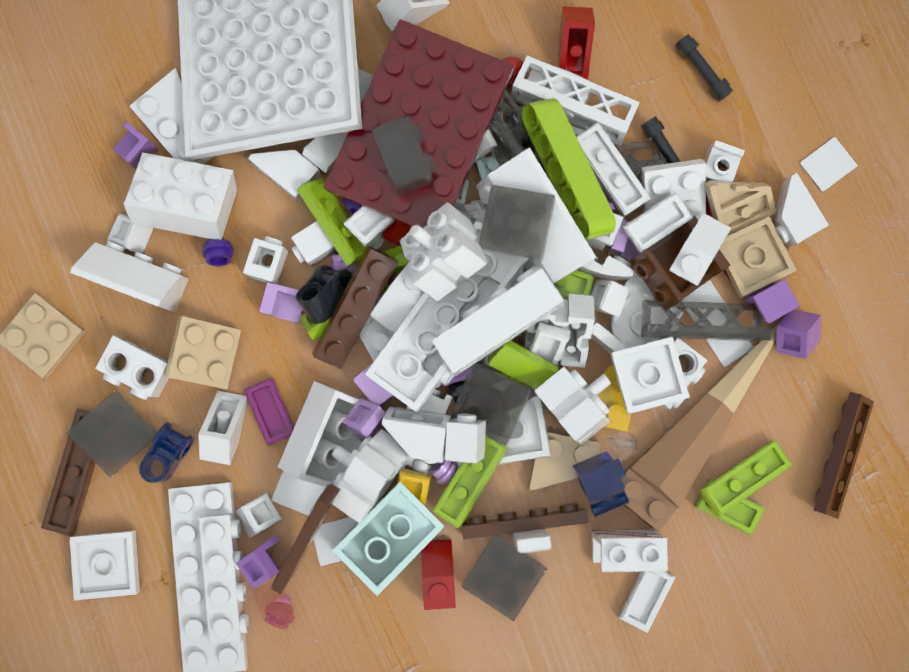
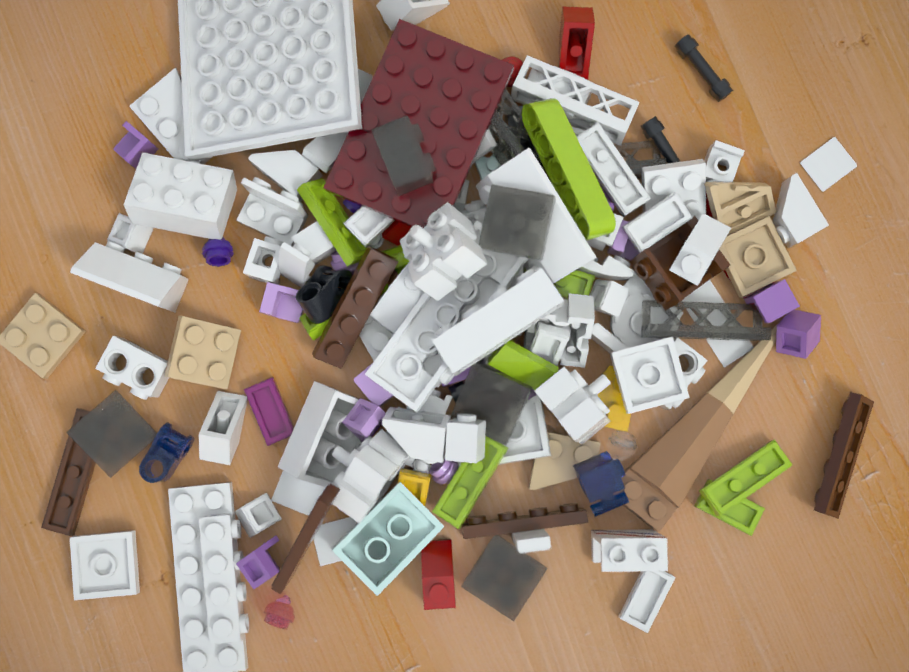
(272, 213): none -> white bracket
(295, 263): none -> white slope

